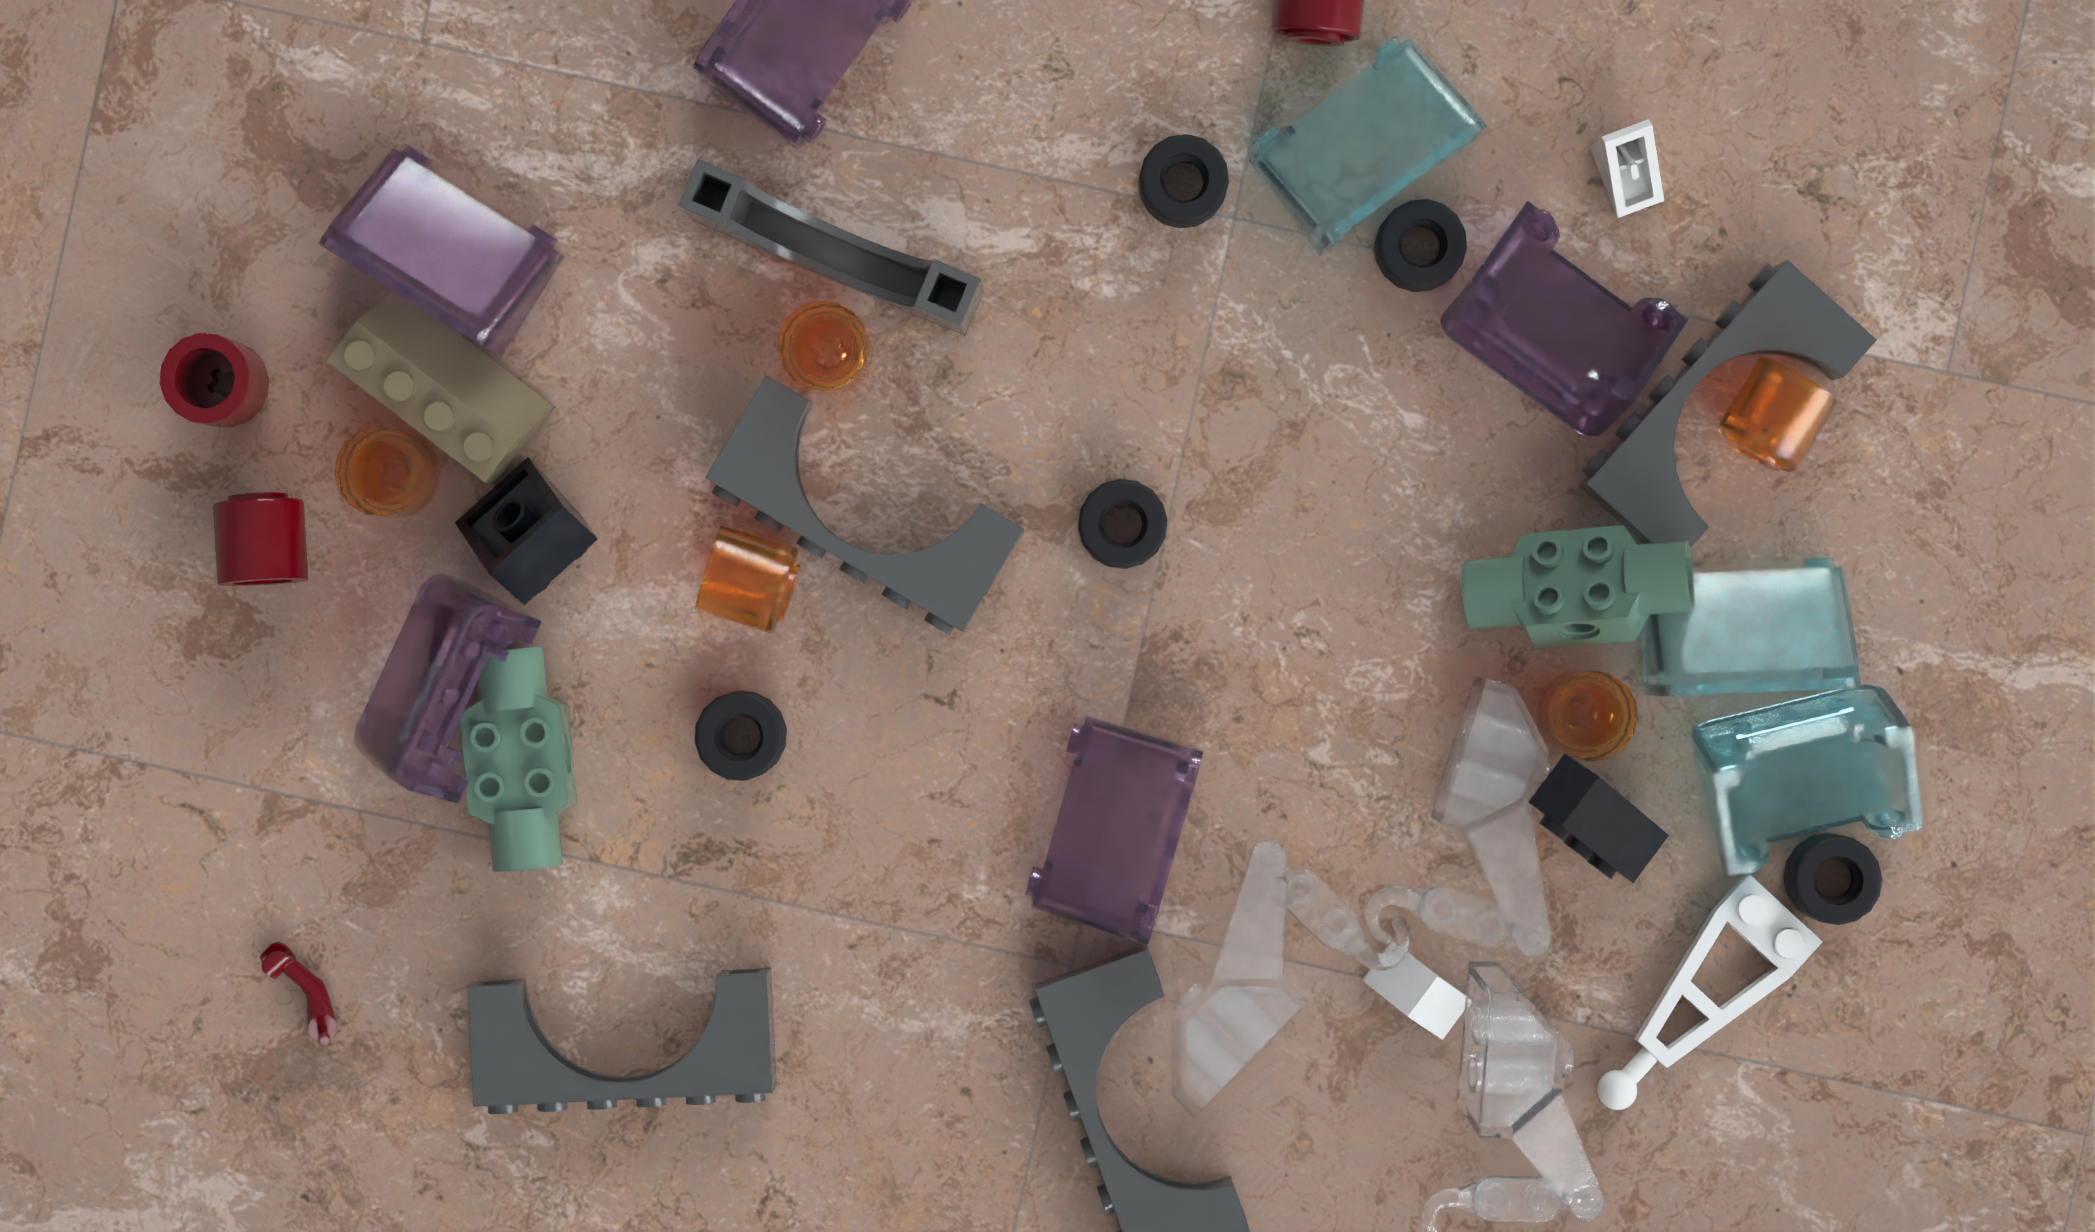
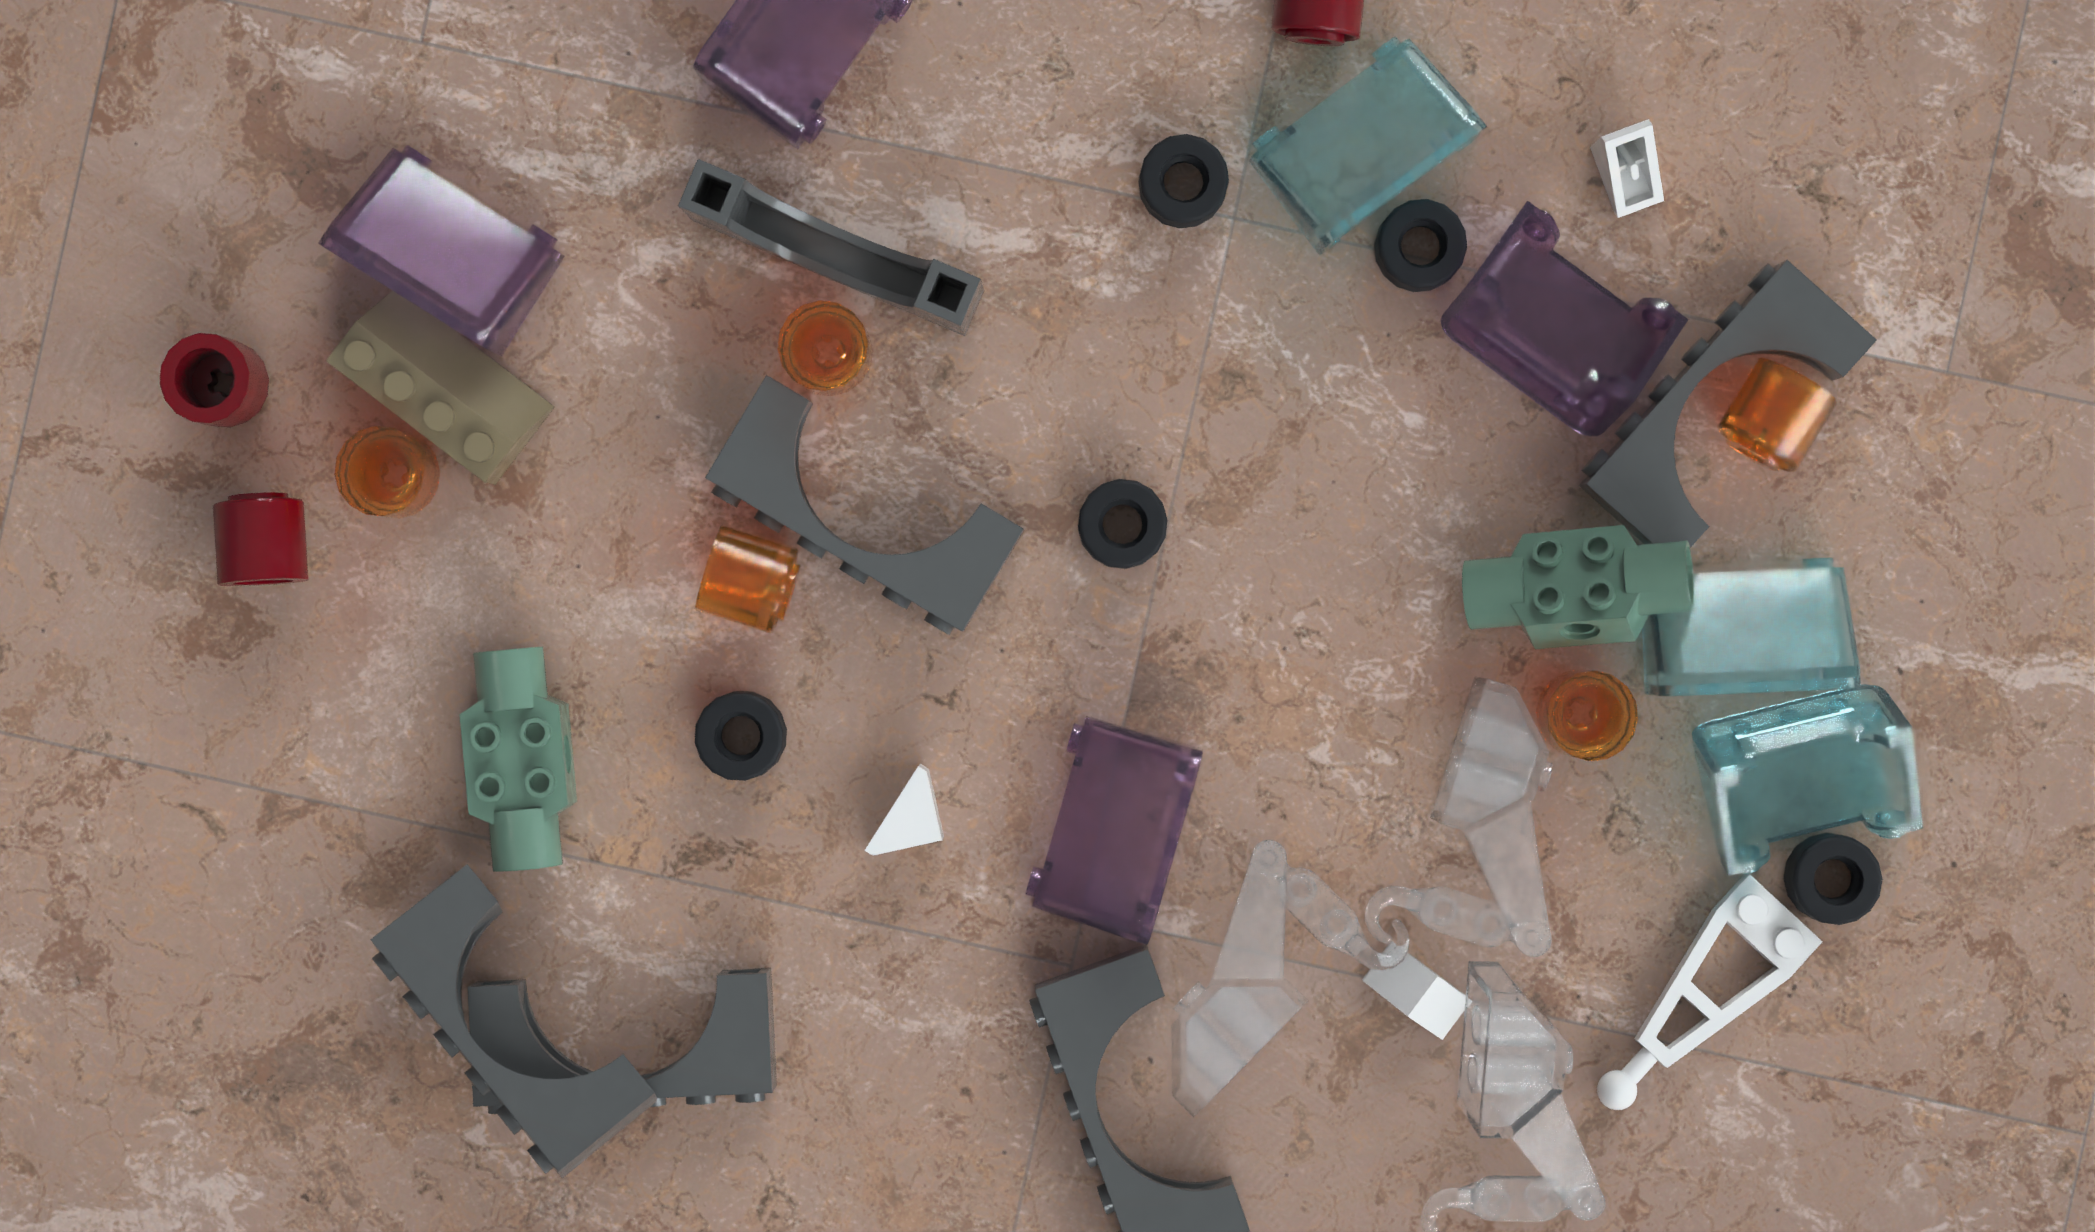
(321, 1018): dark red piece -> none
(431, 680): clear purple windscreen -> none
(525, 531): black slope -> none
(560, 1116): none -> dark grey arch
(912, 818): none -> white slope
(1596, 820): black brick -> none

